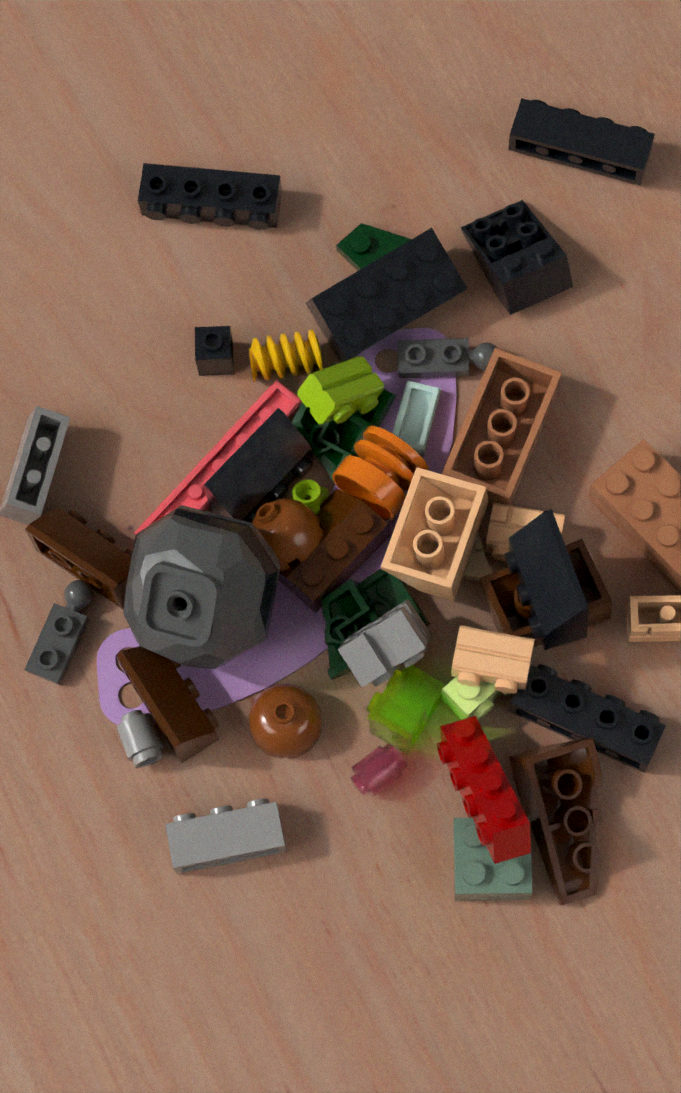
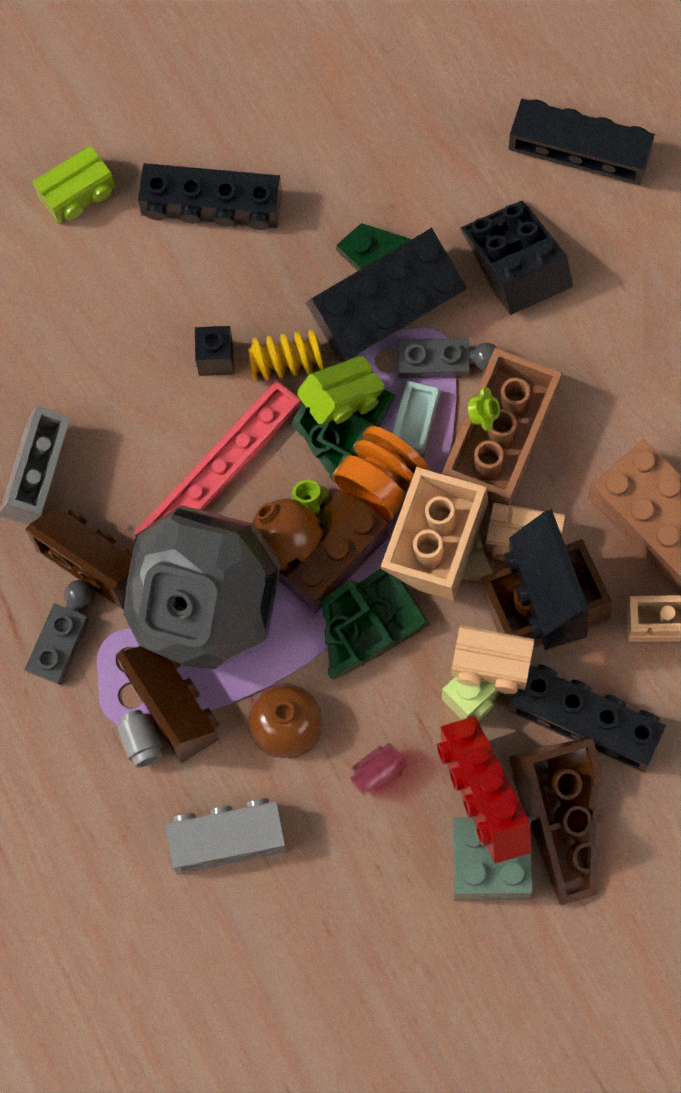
(74, 185): none -> lime brick
(260, 469): black slope -> none
(384, 643): light grey brick -> none
(404, 707): clear neon green brick -> none
(484, 409): none -> lime plate

